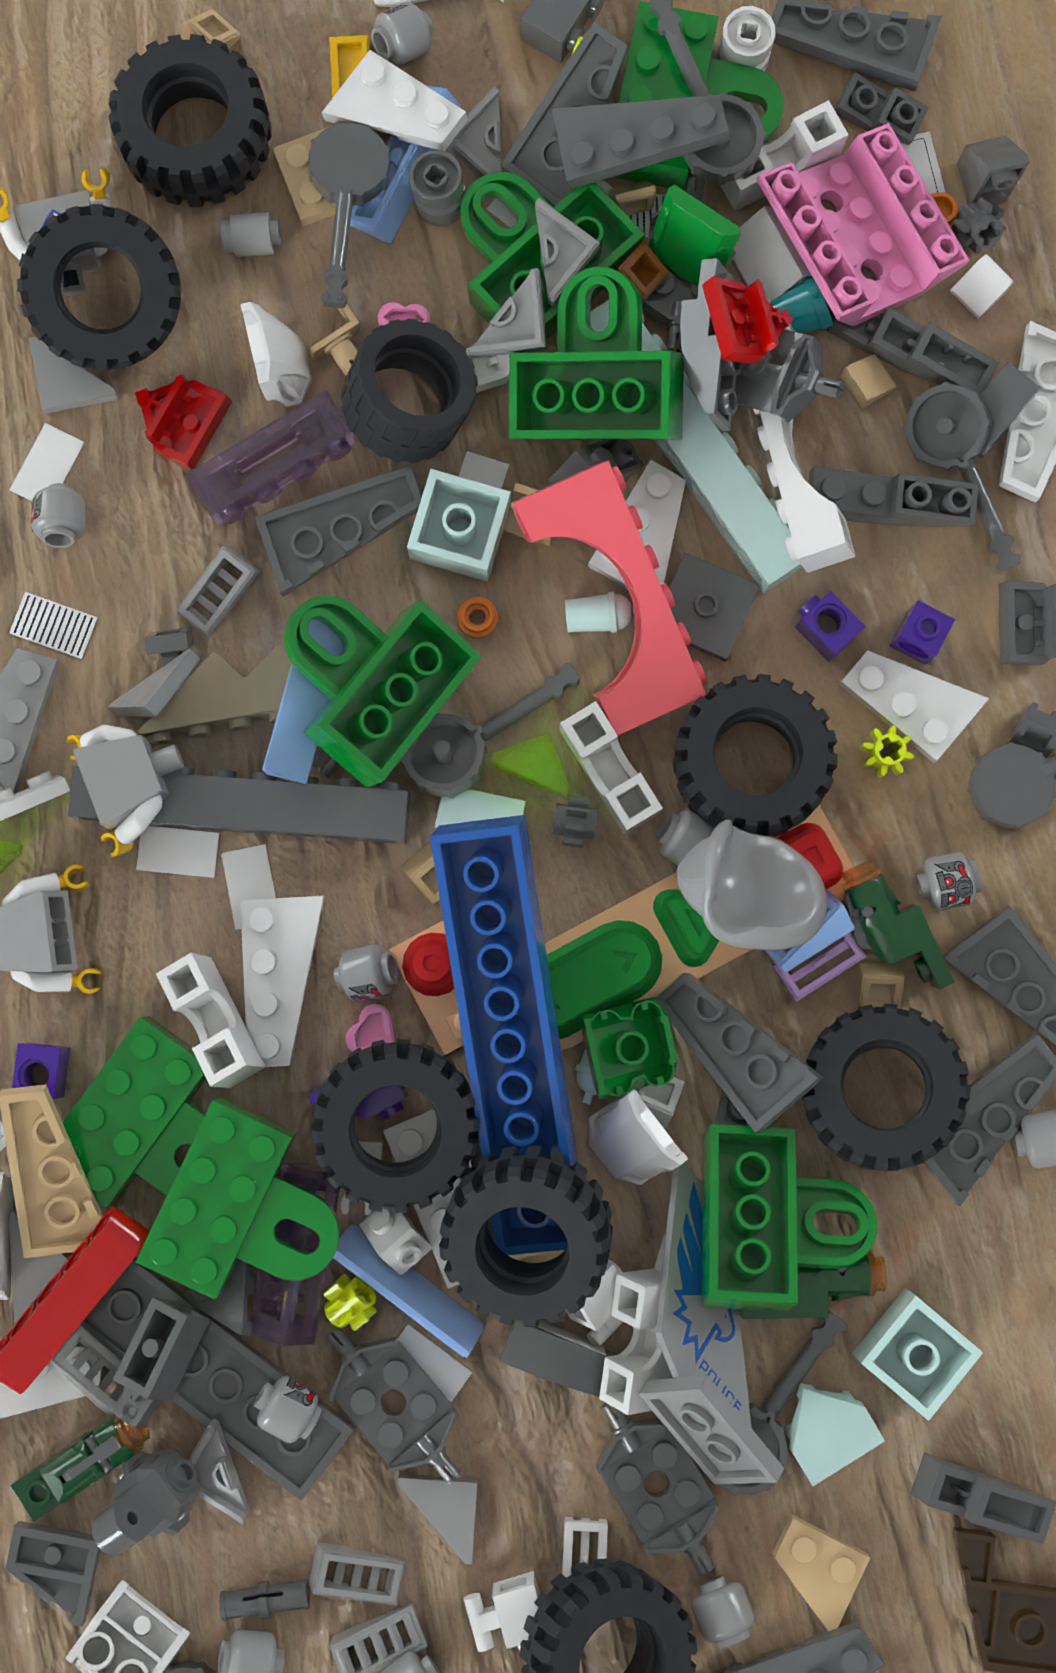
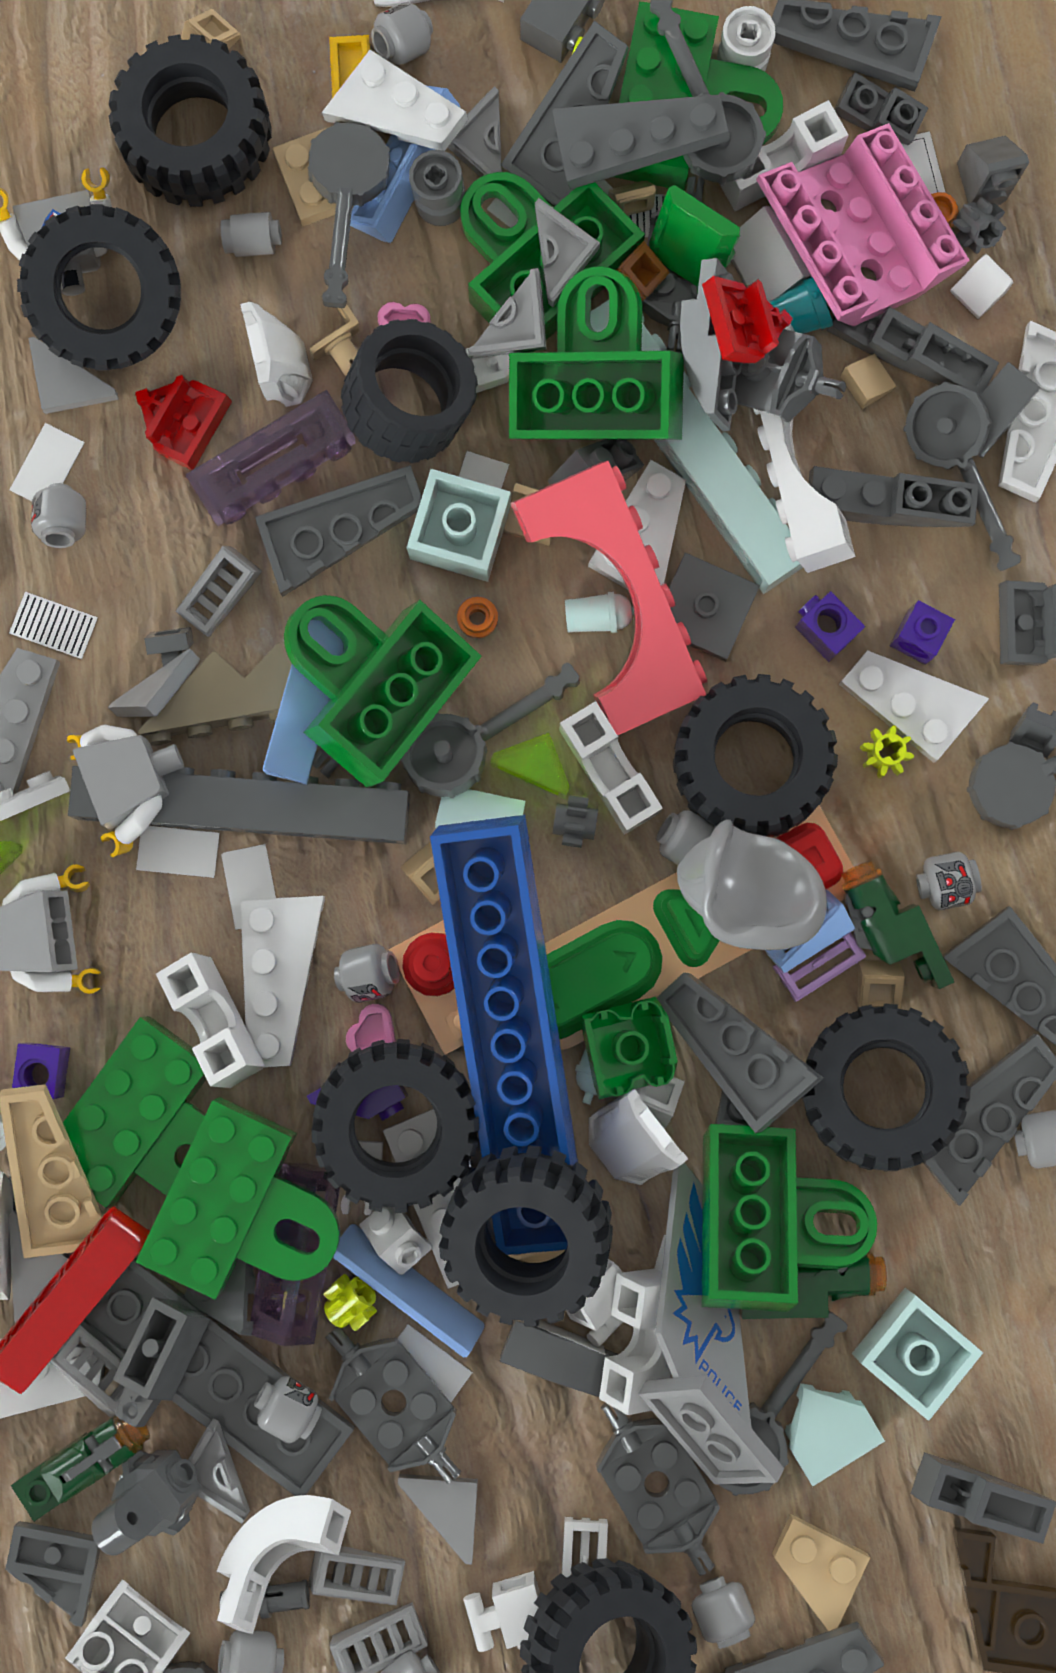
(267, 1541): none -> white arch

